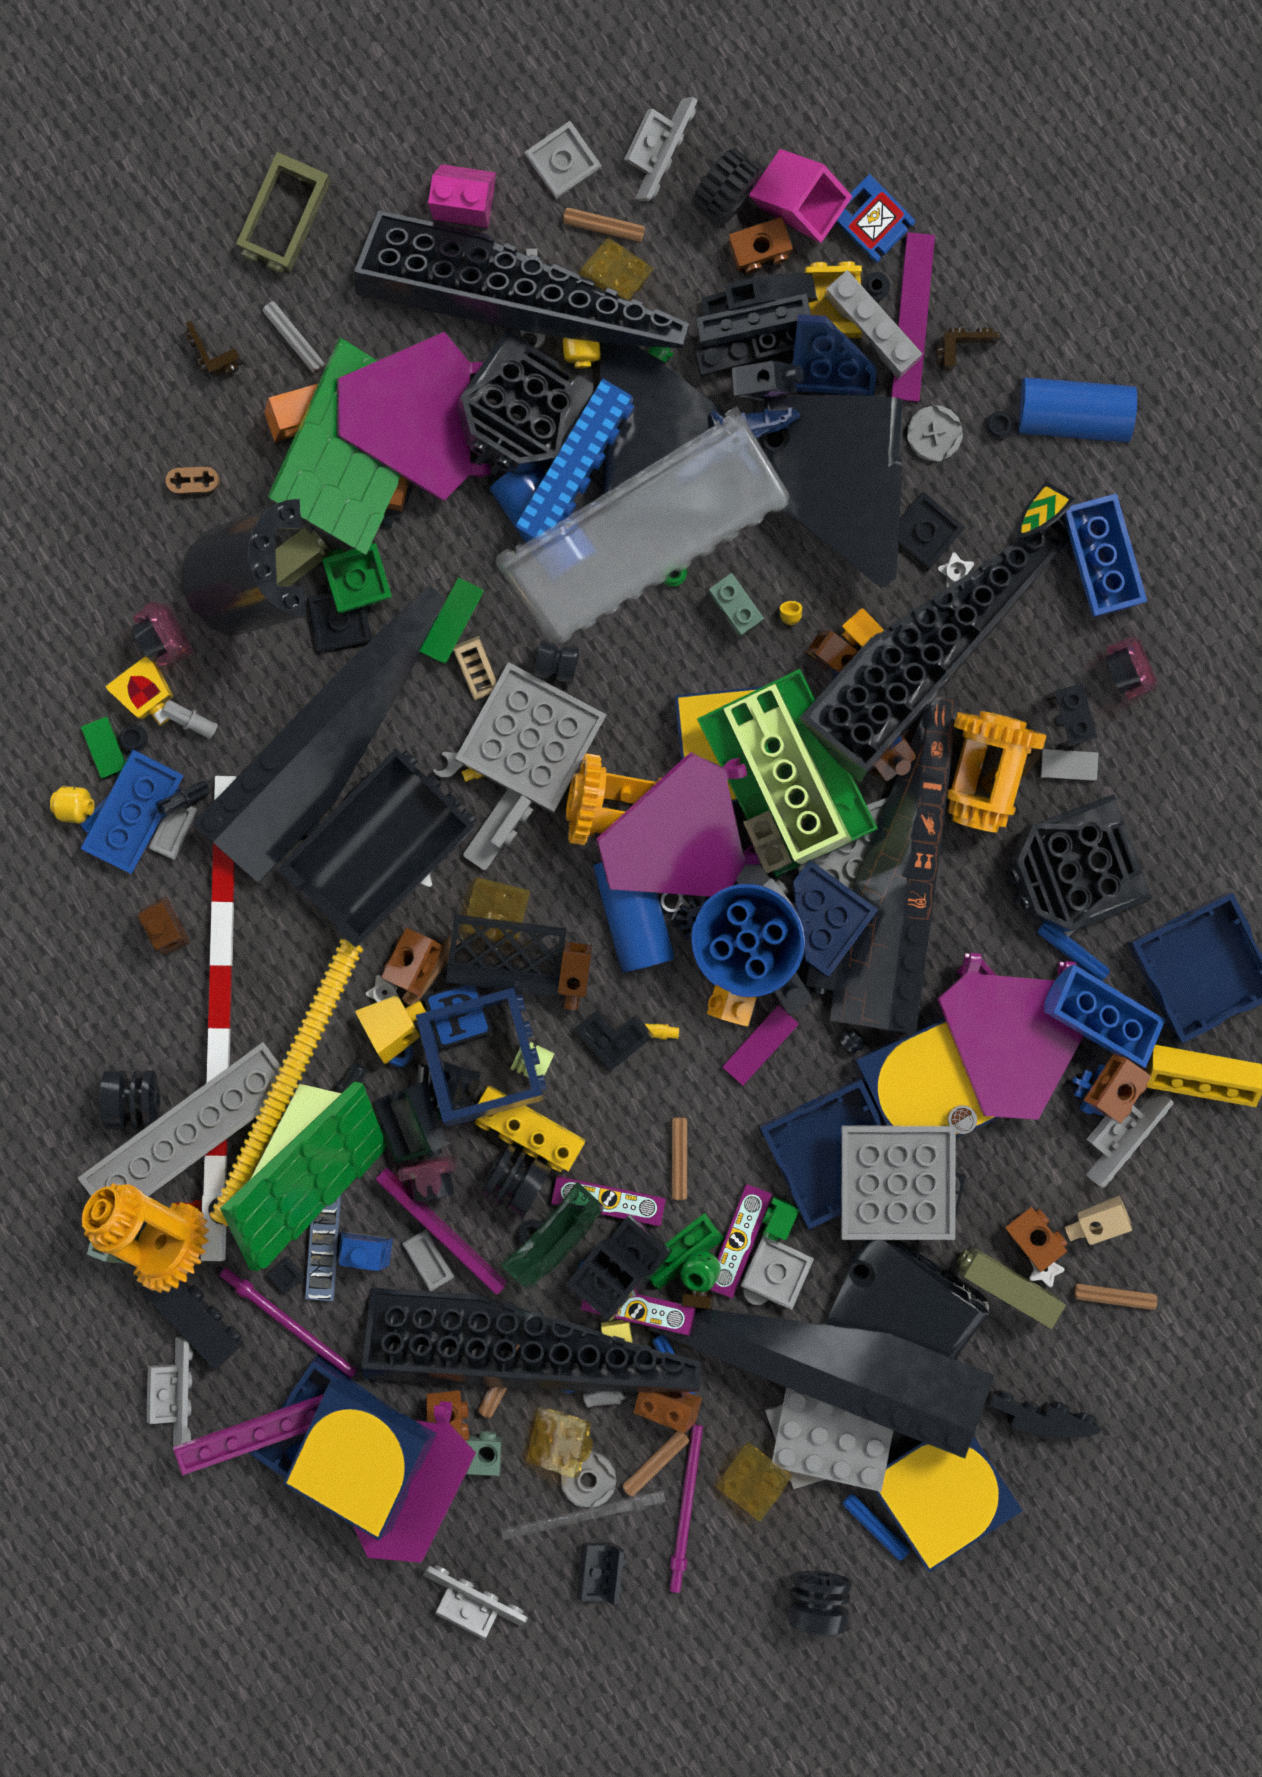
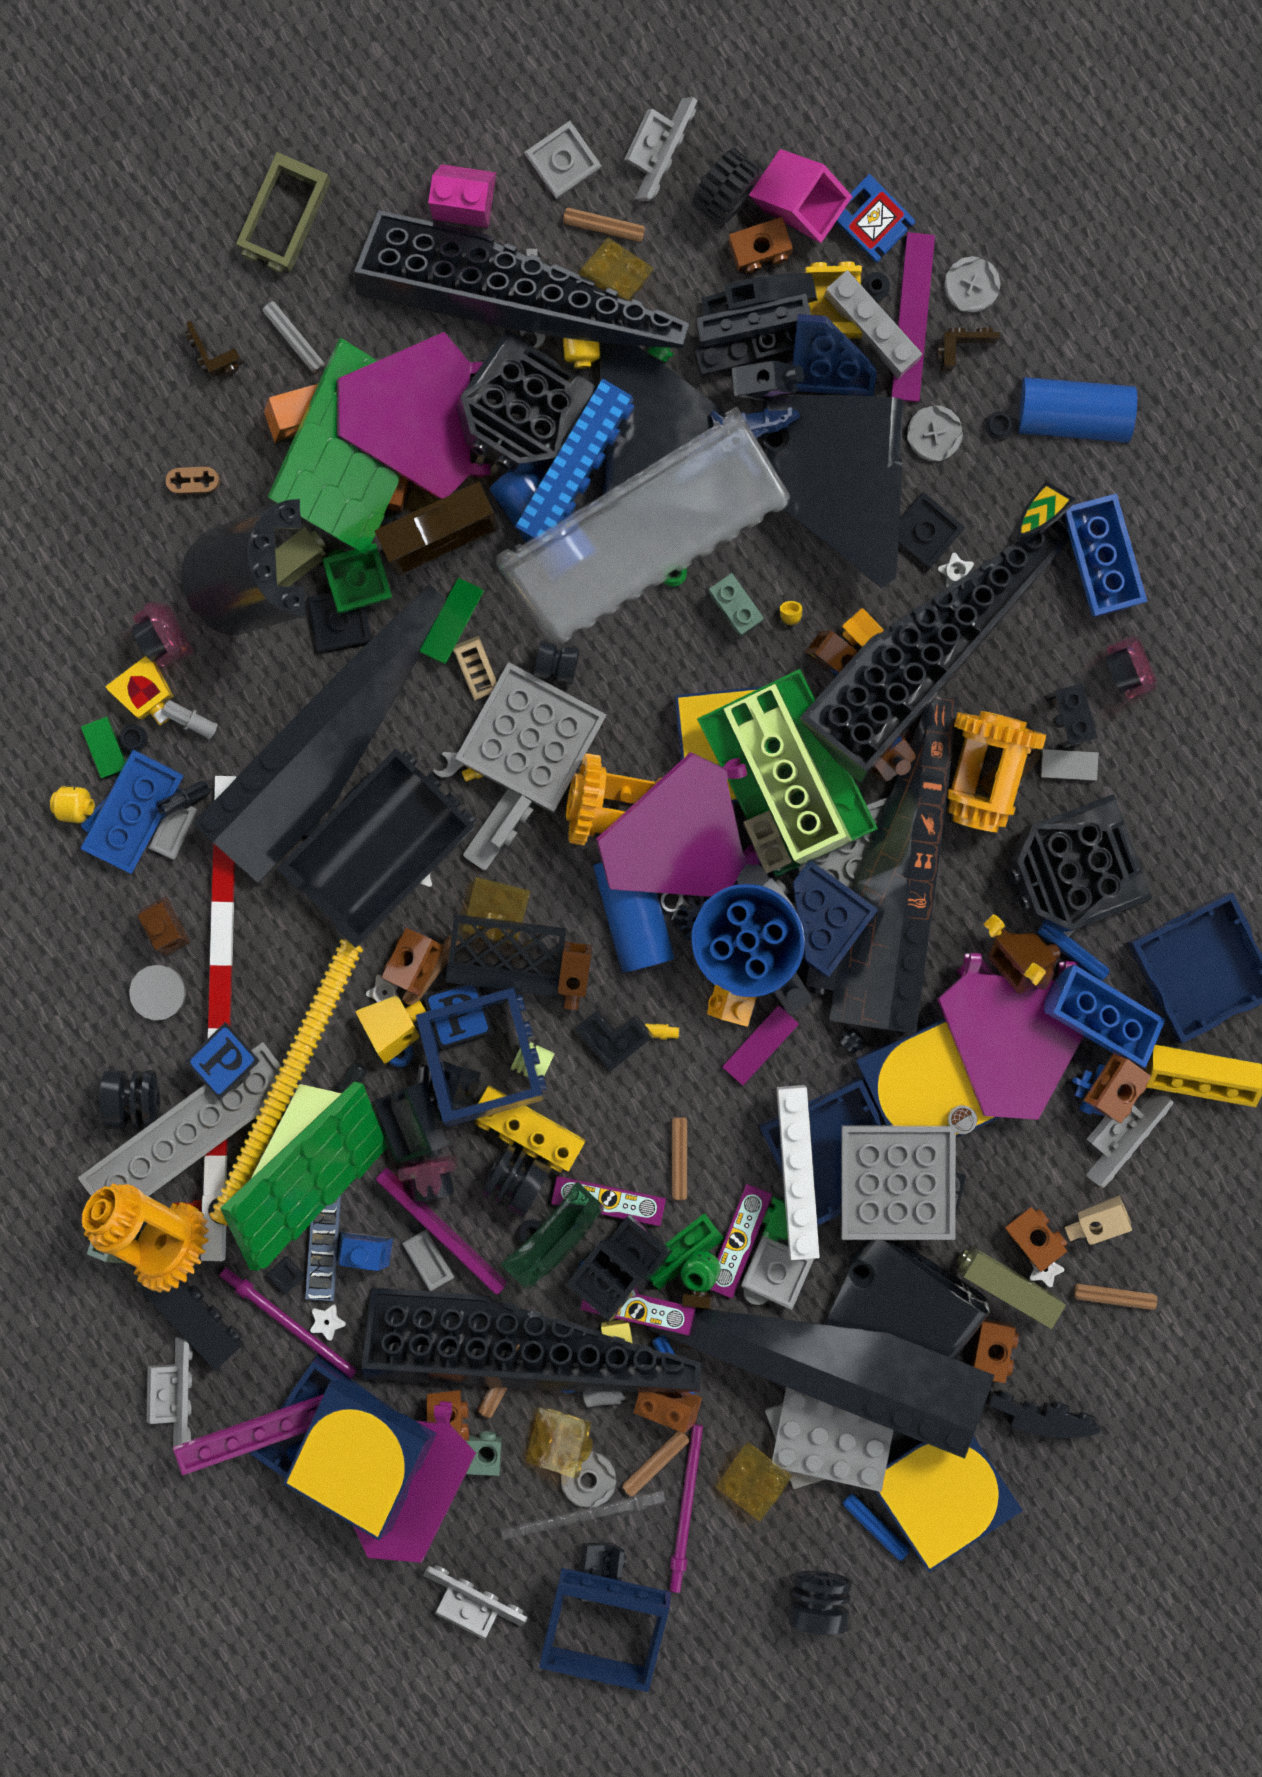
(157, 992): none -> light grey tile
(223, 1061): none -> piece
(334, 1322): none -> white plate
(437, 529): none -> dark brown tile
(611, 1593): none -> dark blue window
(798, 1172): none -> white brick
(972, 284): none -> light grey tile
(989, 1334): none -> dark orange brick
(1021, 957): none -> reddish brown torso

